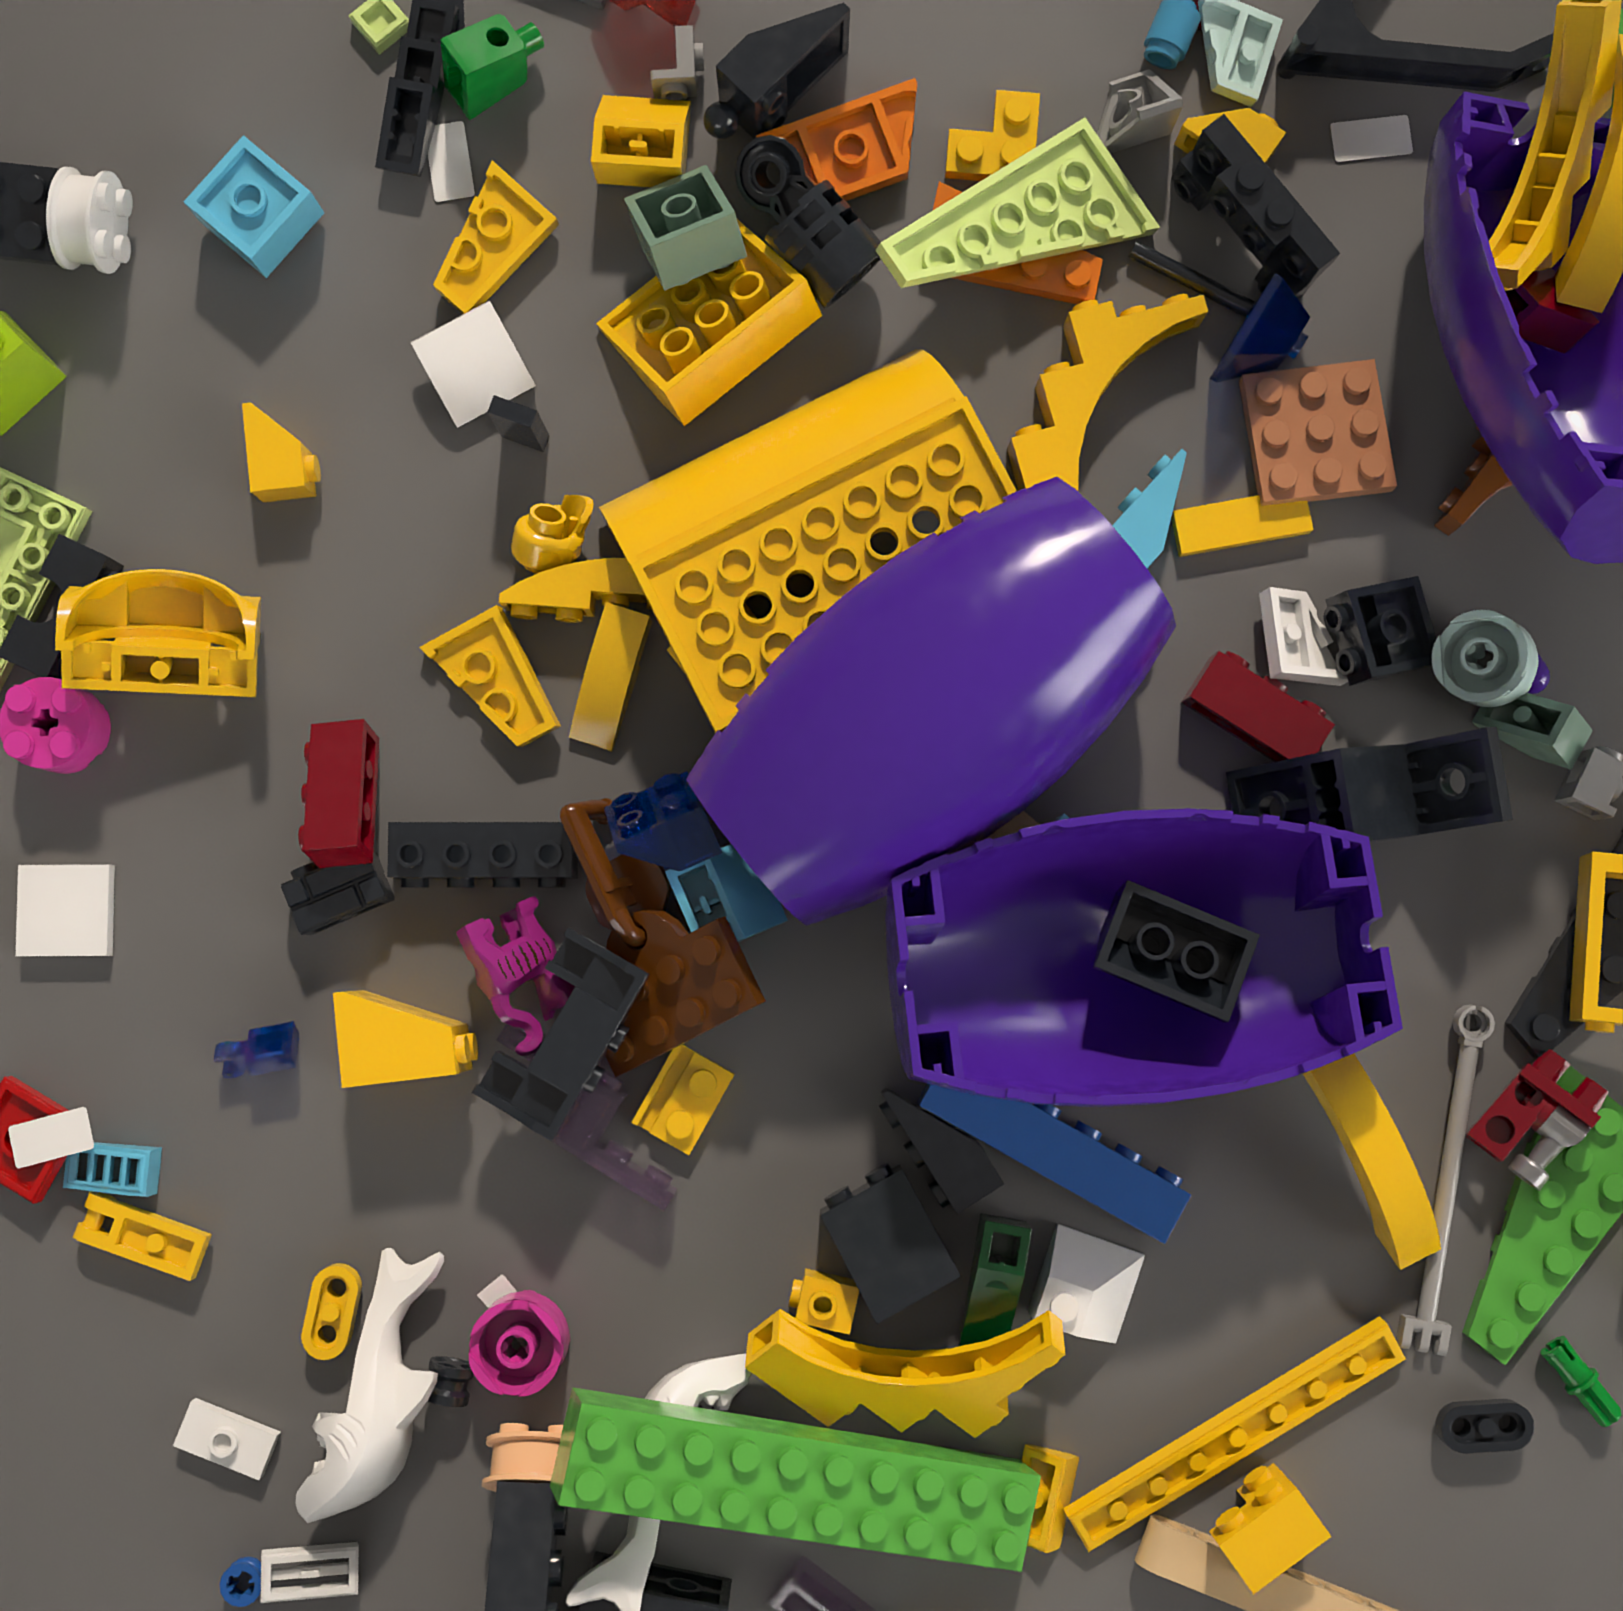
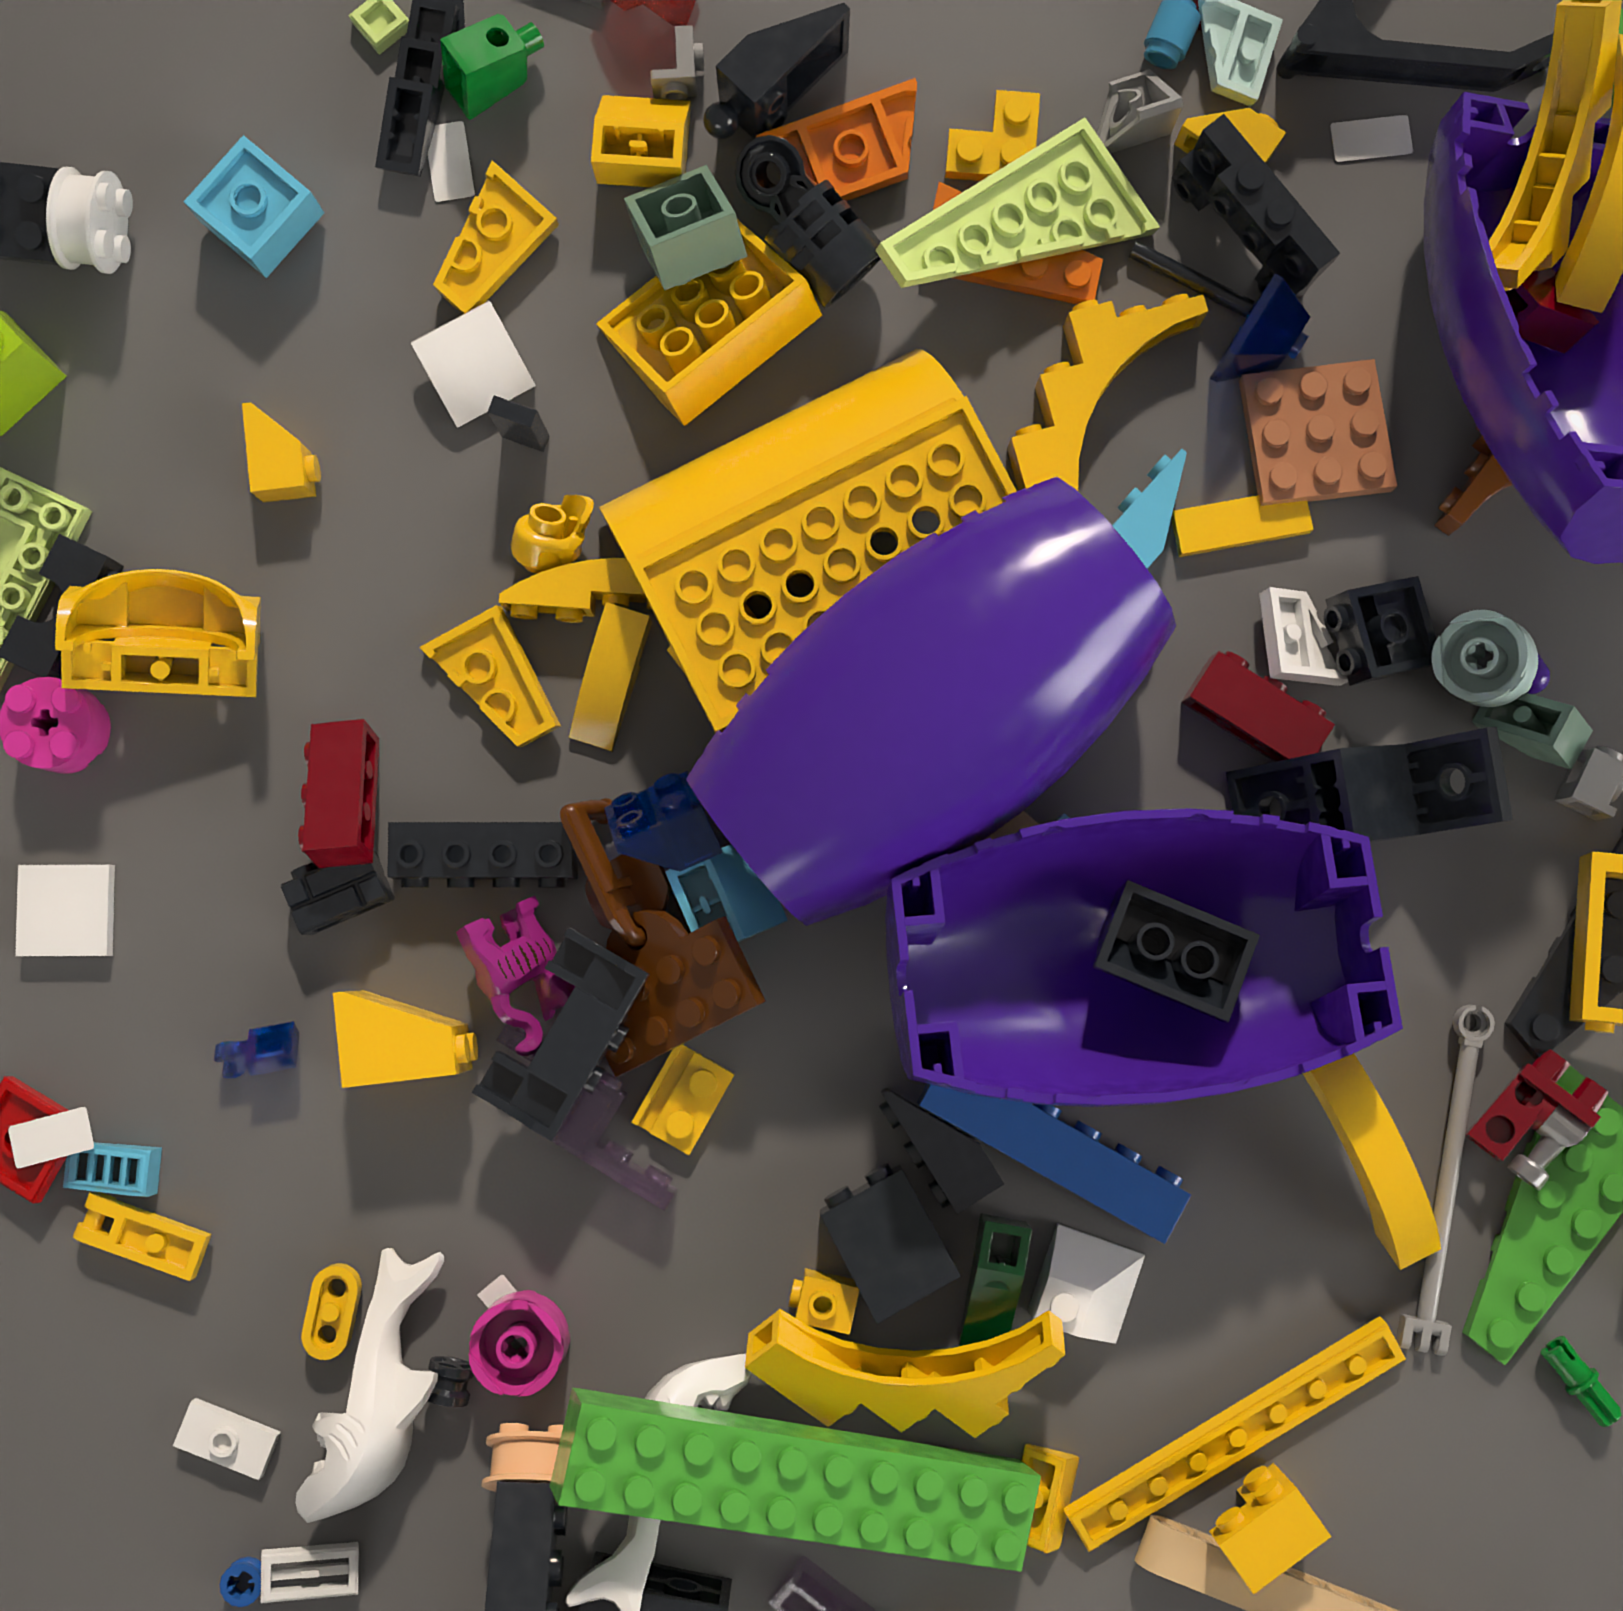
(1481, 1426): black plate -> none

